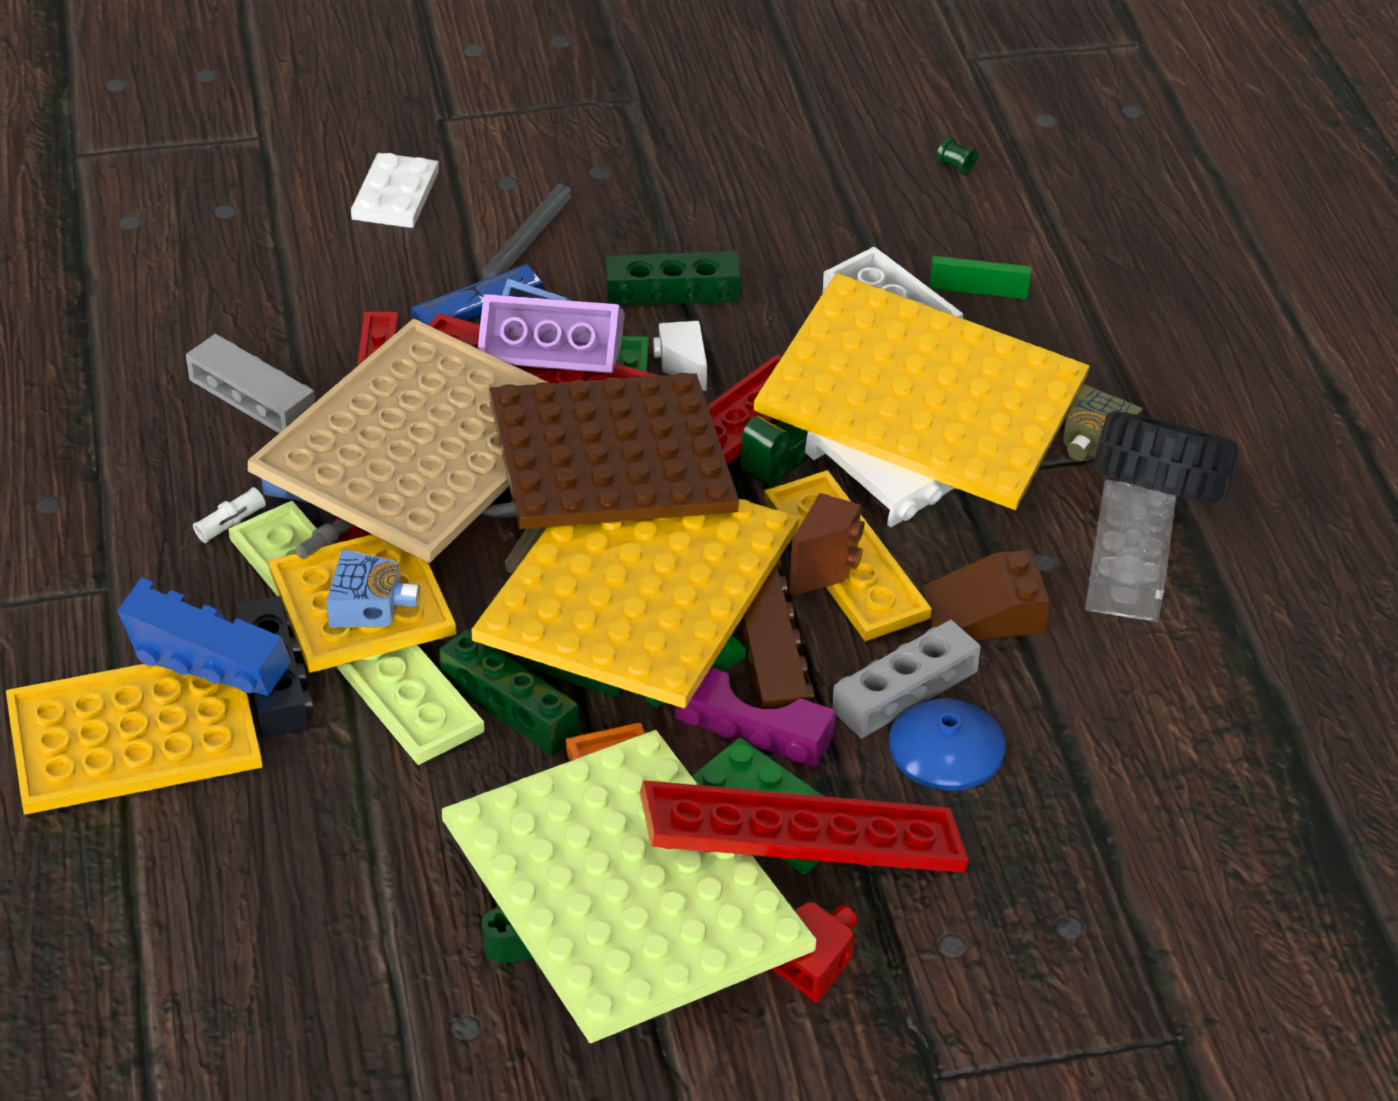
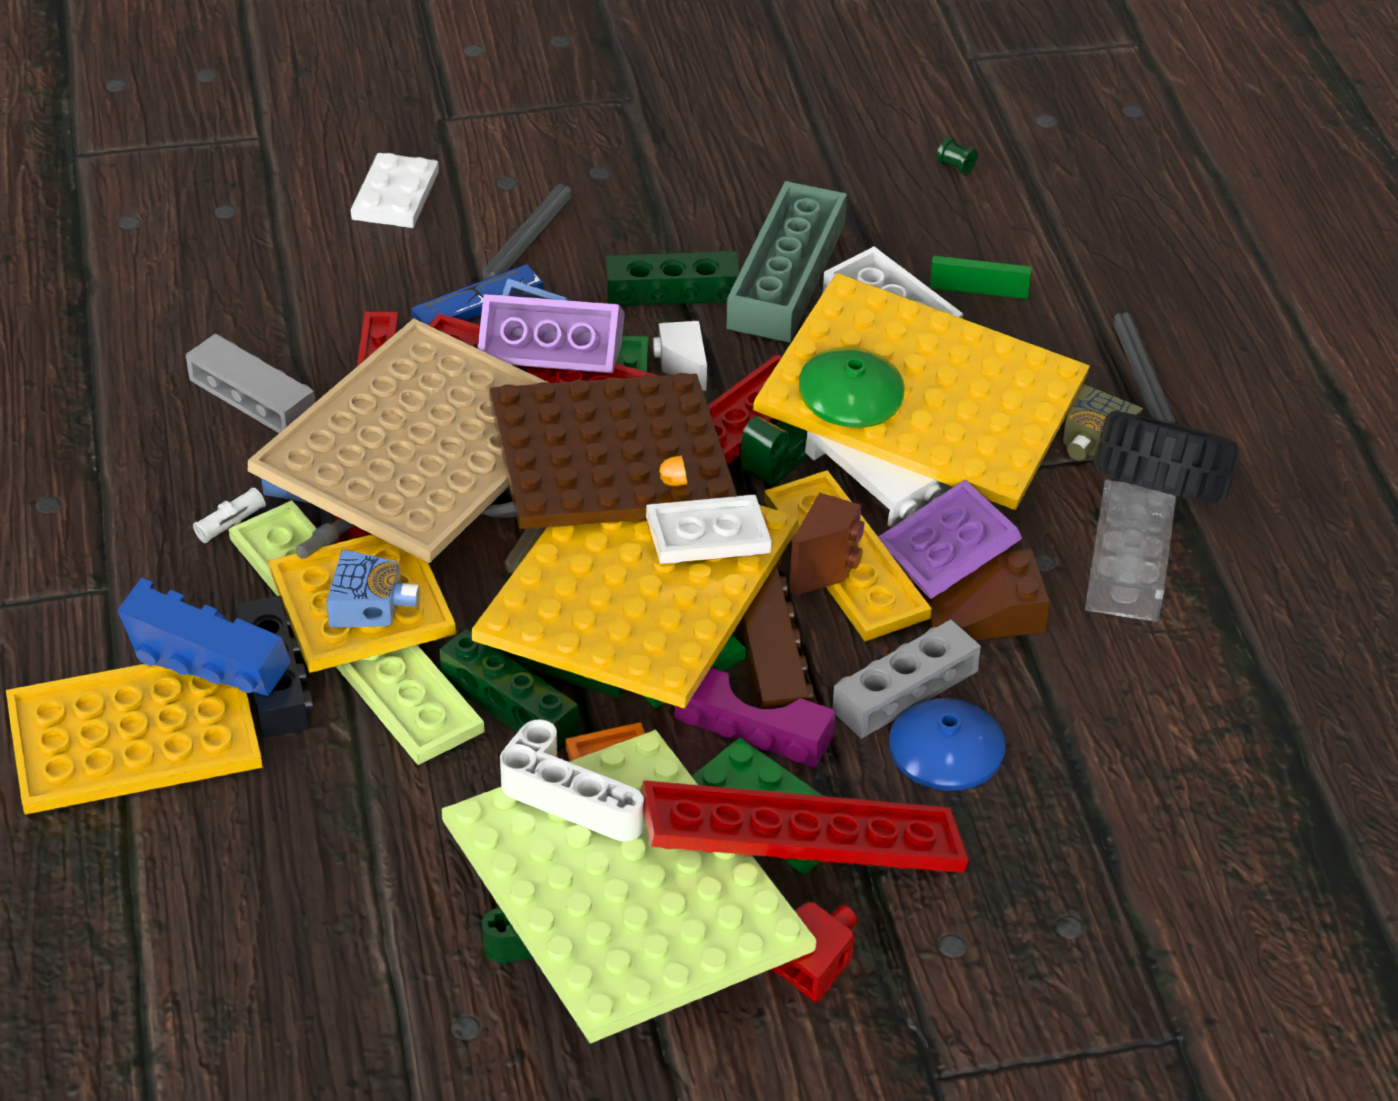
(566, 790): none -> white beam
(673, 471): none -> light orange hinge
(708, 529): none -> white plate
(786, 262): none -> sand green brick
(851, 387): none -> green dish
(949, 538): none -> medium lavender plate
(1142, 368): none -> dark grey axle

